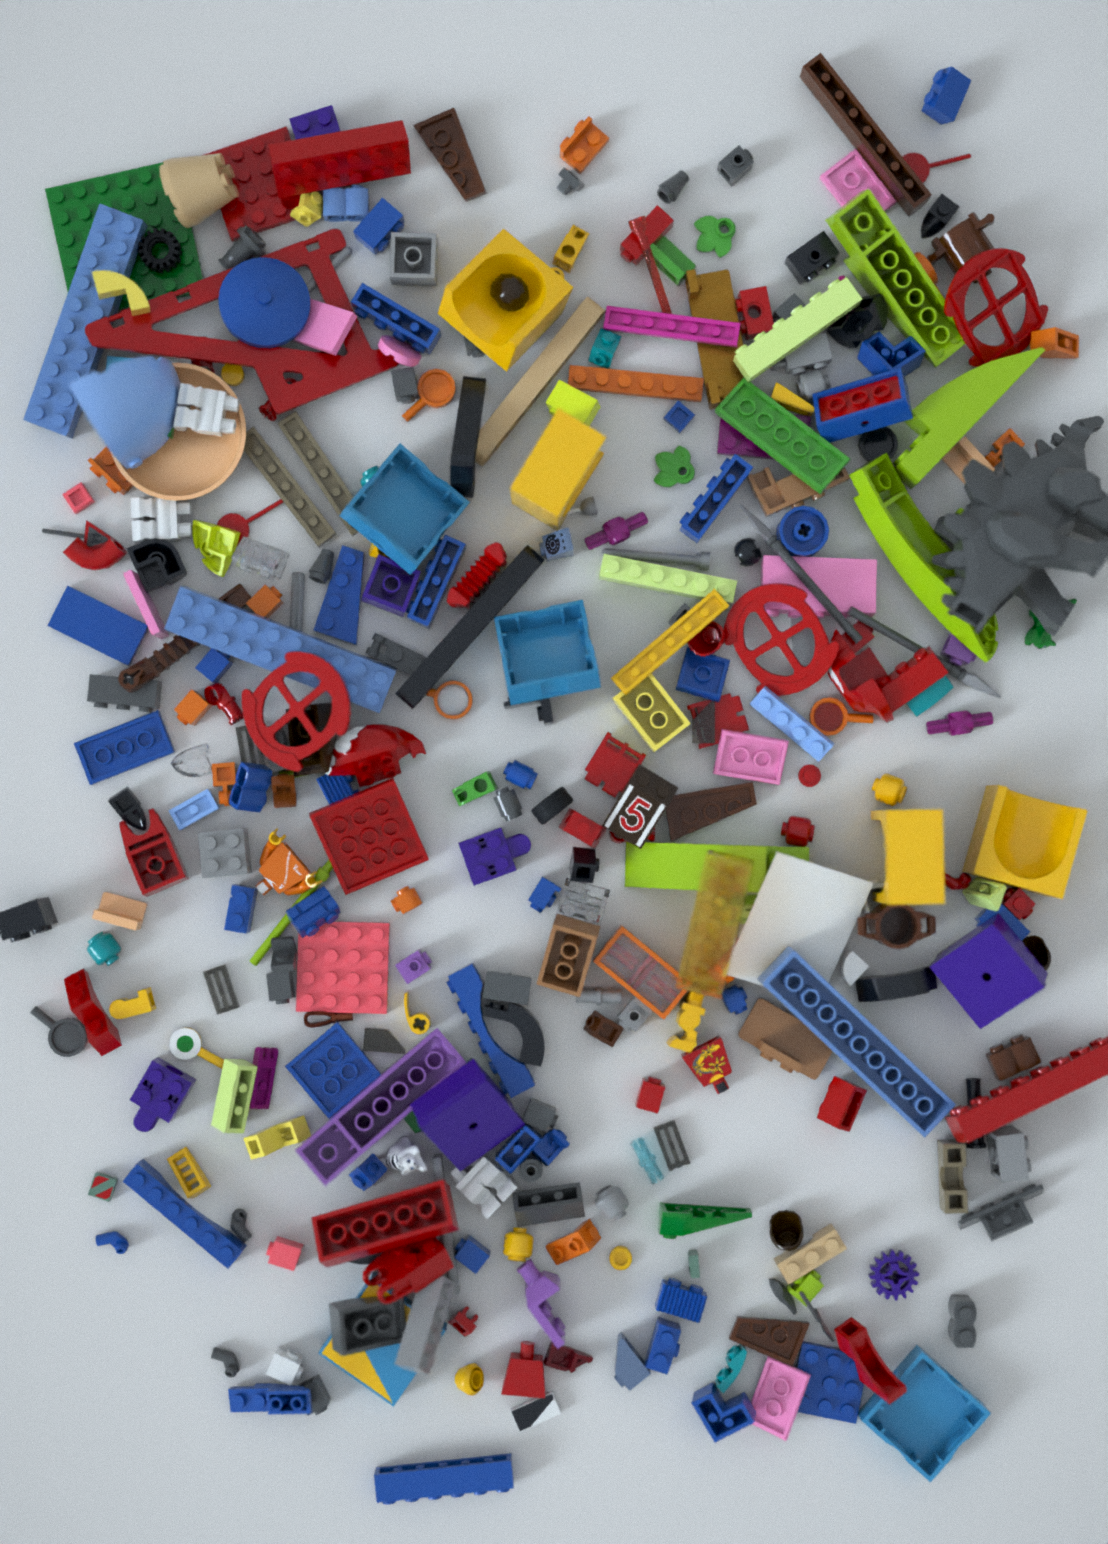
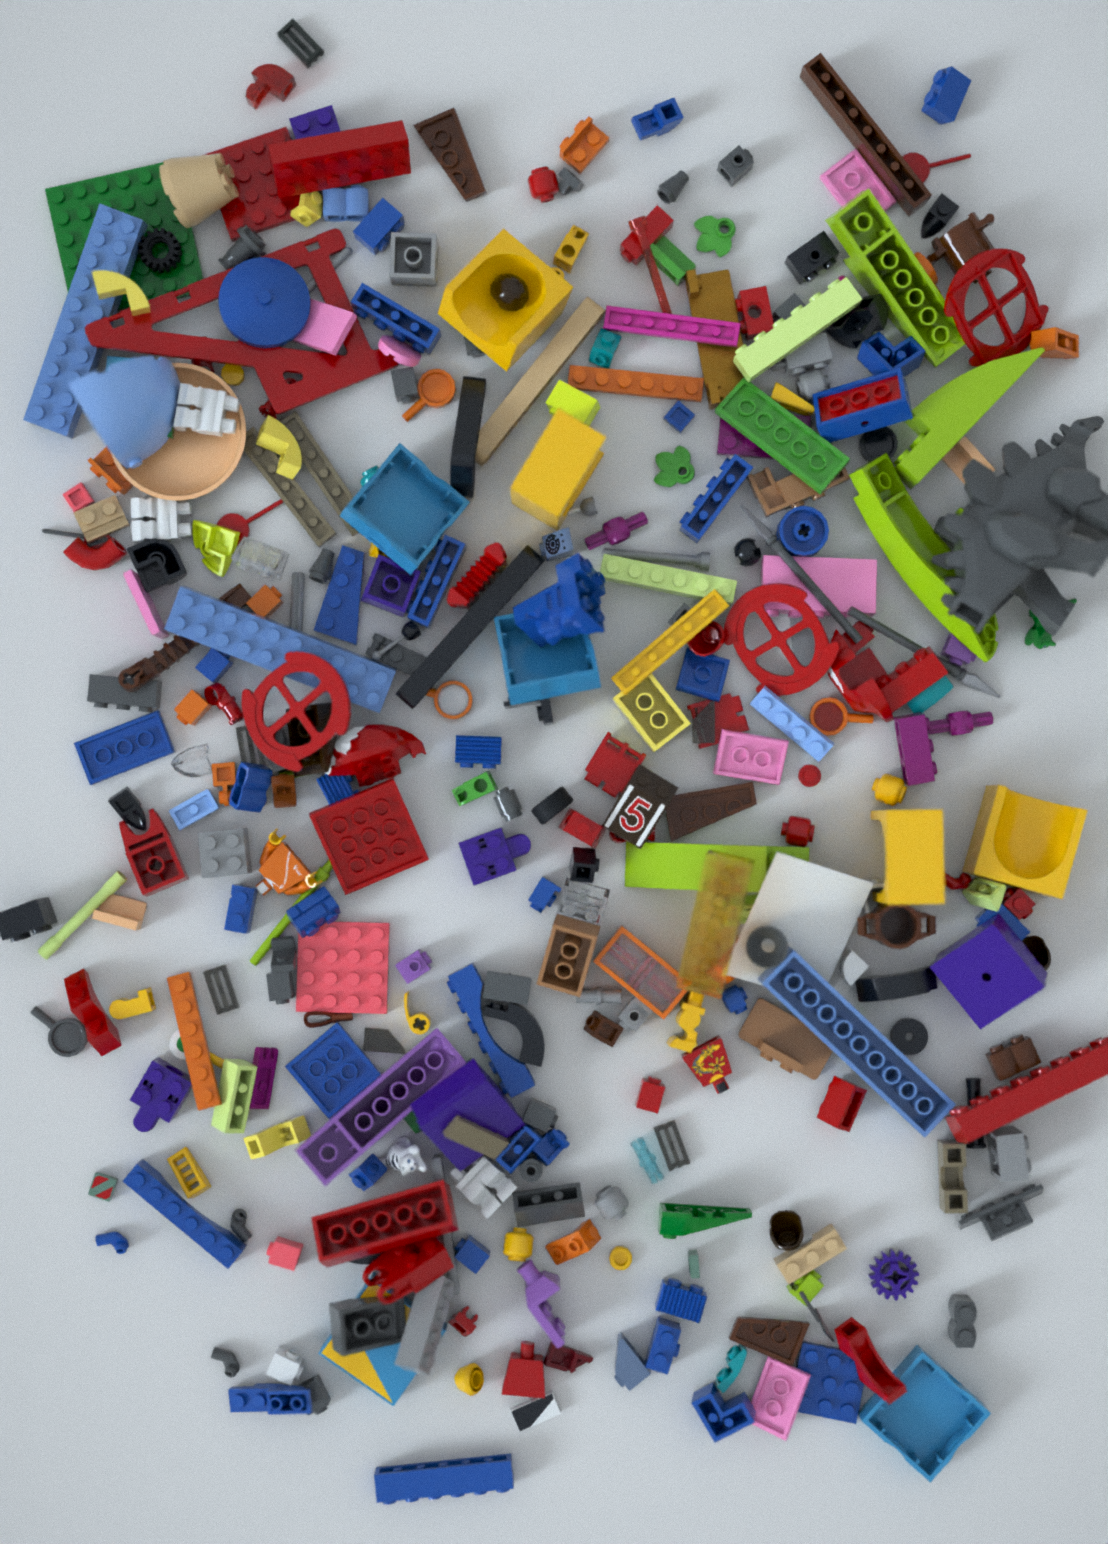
(56, 941): none -> yellowish green piece
(98, 625): blue tile -> none
(101, 519): none -> tan plate
(103, 948): teal head -> none
(194, 1041): none -> orange plate
(269, 79): none -> clear red brick
(279, 439): none -> light yellow brick
(312, 56): none -> pearl dark grey tile
(406, 900): orange plate -> none
(409, 632): none -> hinge
(475, 1137): none -> dark tan tile
(478, 750): none -> blue brick
(520, 774): blue brick -> none
(543, 184): none -> red head
(566, 606): none -> blue brick
(658, 120): none -> blue brick
(758, 955): none -> dark grey piece
(782, 1294): dark grey bar -> none
(915, 748): none -> magenta brick
(919, 1039): none -> black piece
(1007, 437): orange plate -> none

